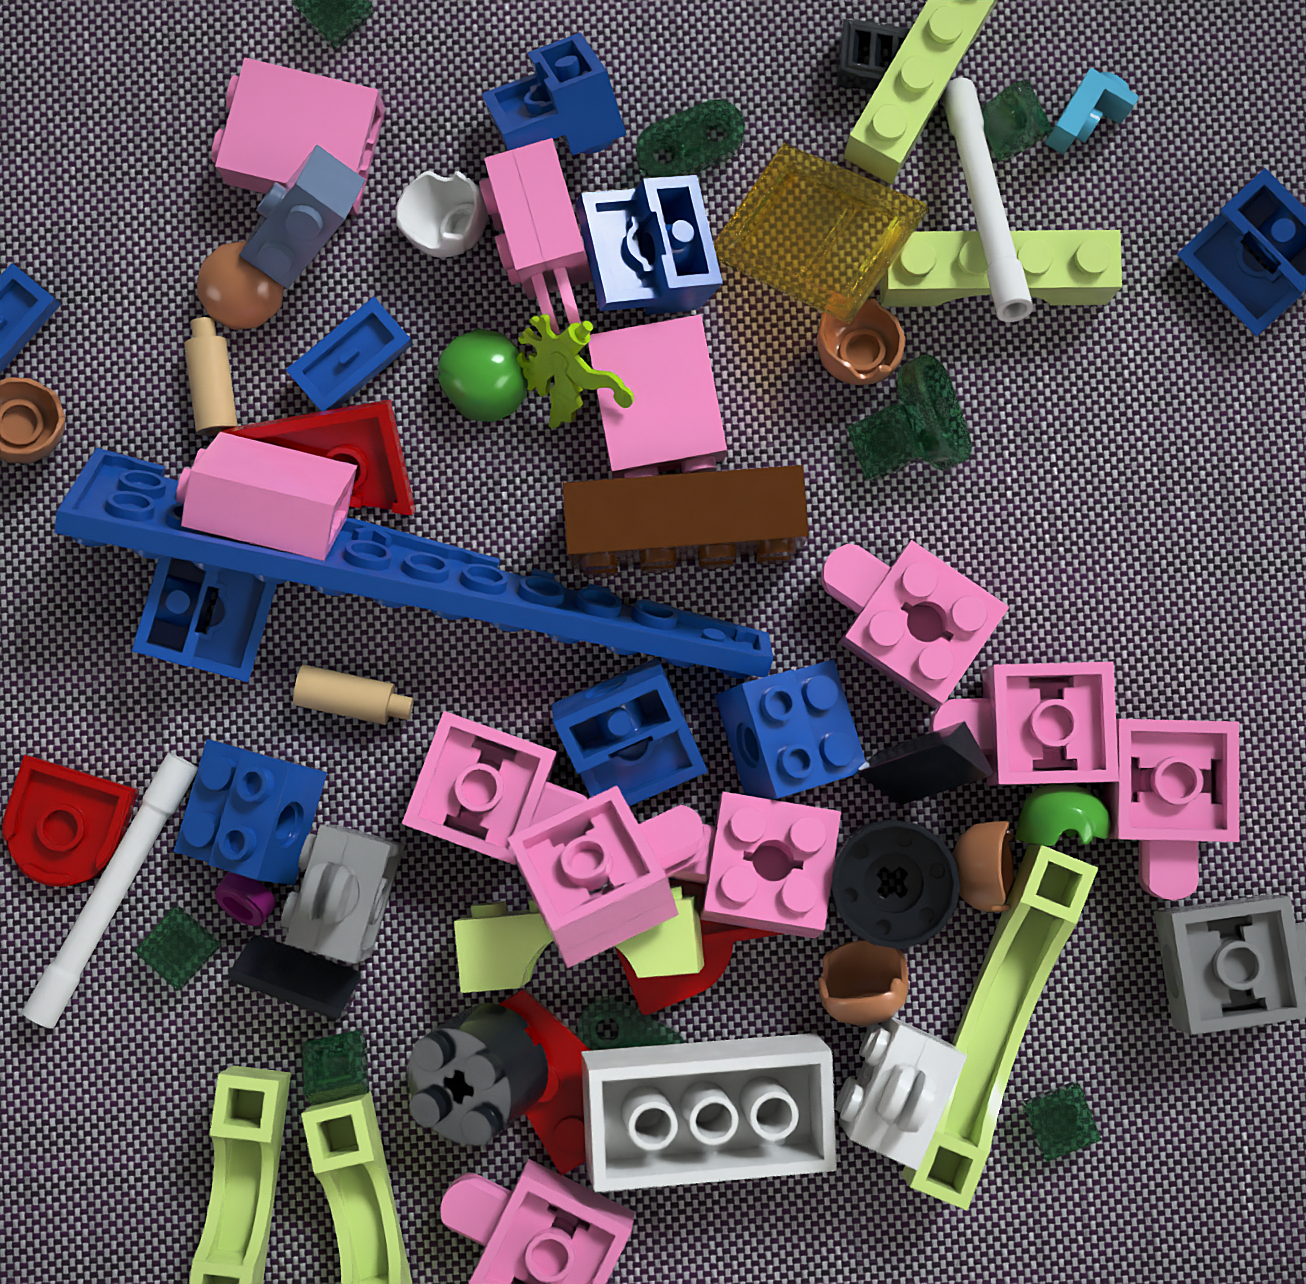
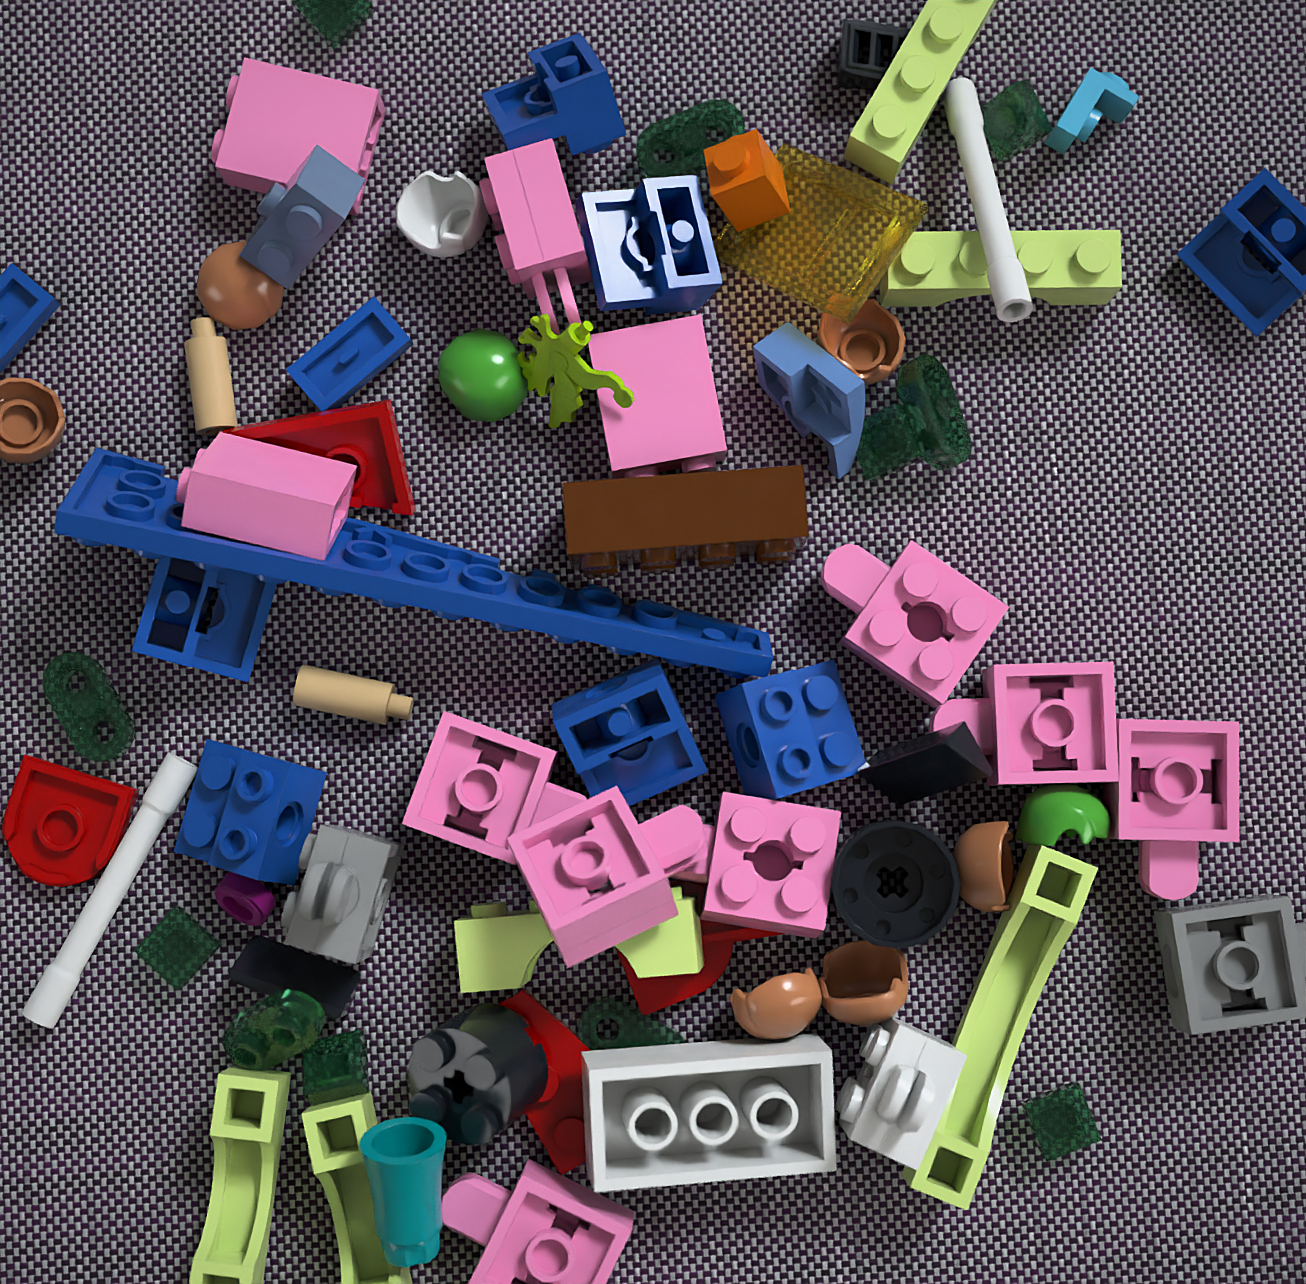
(87, 710): none -> clear green plate
(273, 1030): none -> clear green plate
(406, 1187): none -> teal plant
(746, 180): none -> orange brick
(778, 1006): none -> nougat hair
(813, 392): none -> medium blue slope

